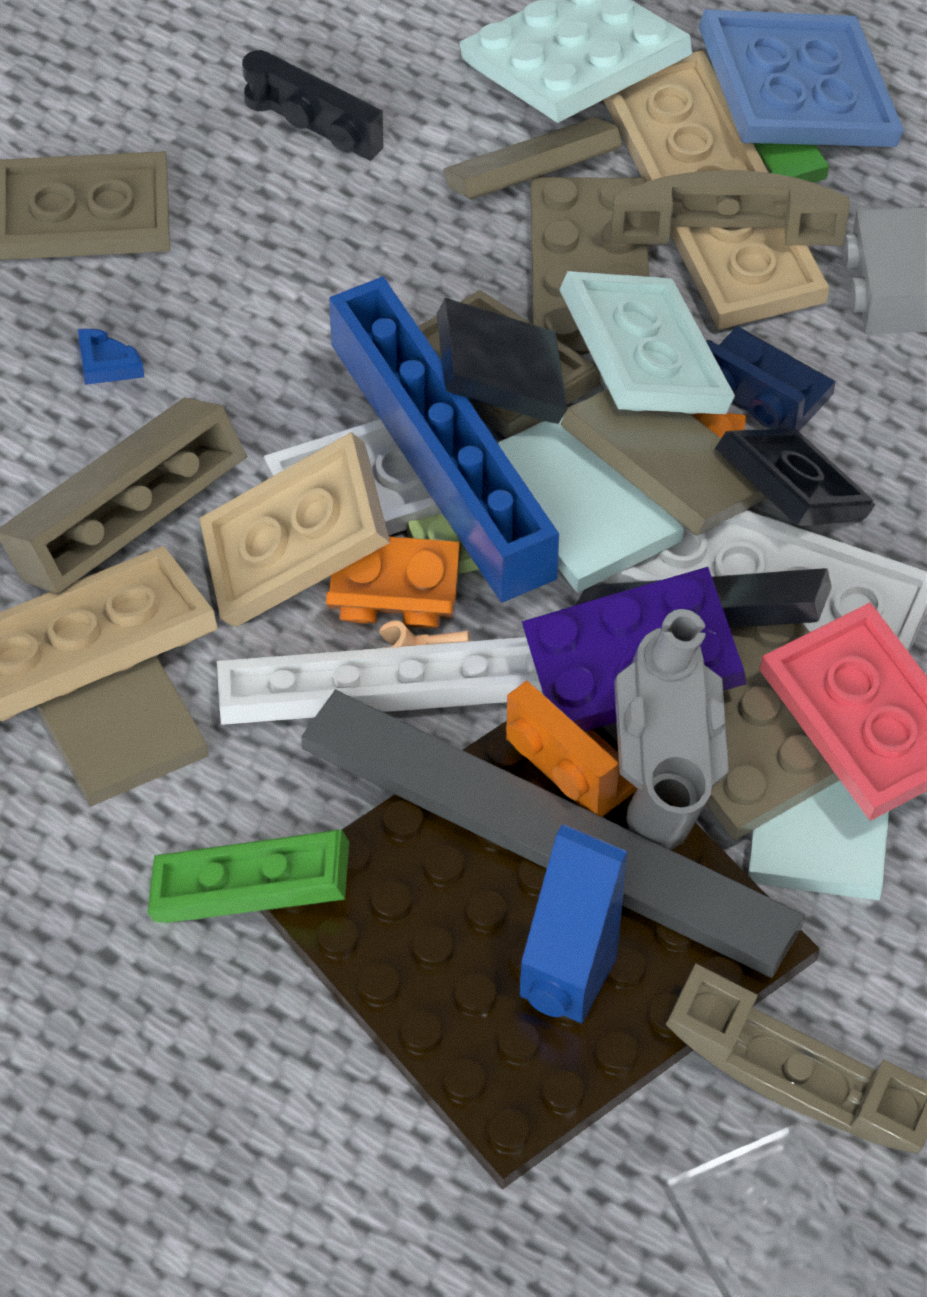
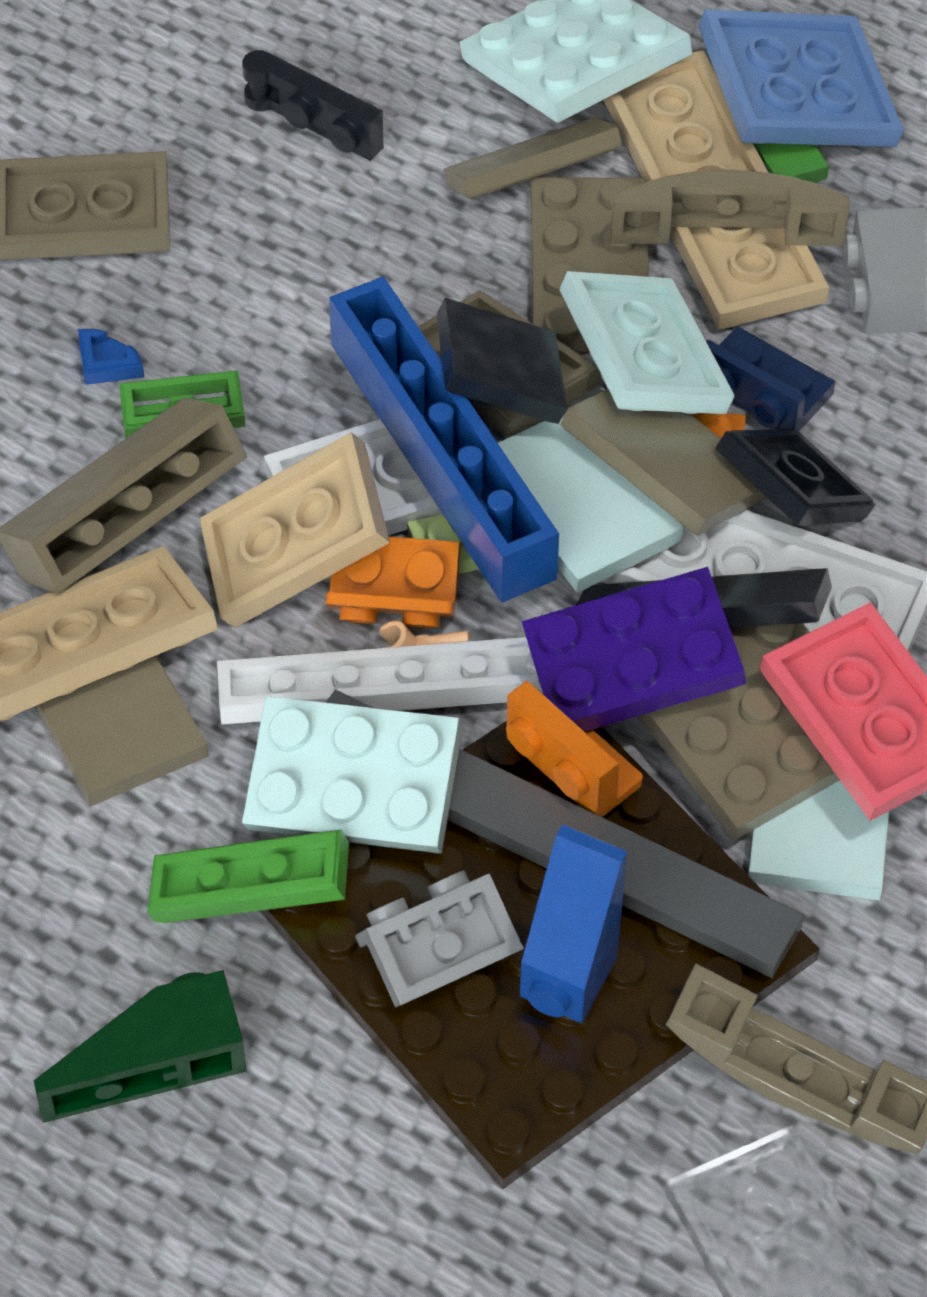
(157, 1045): none -> dark green slope
(176, 389): none -> bright green tile
(353, 770): none -> light aqua plate
(441, 938): none -> light grey bracket
(670, 730): light grey piece -> none

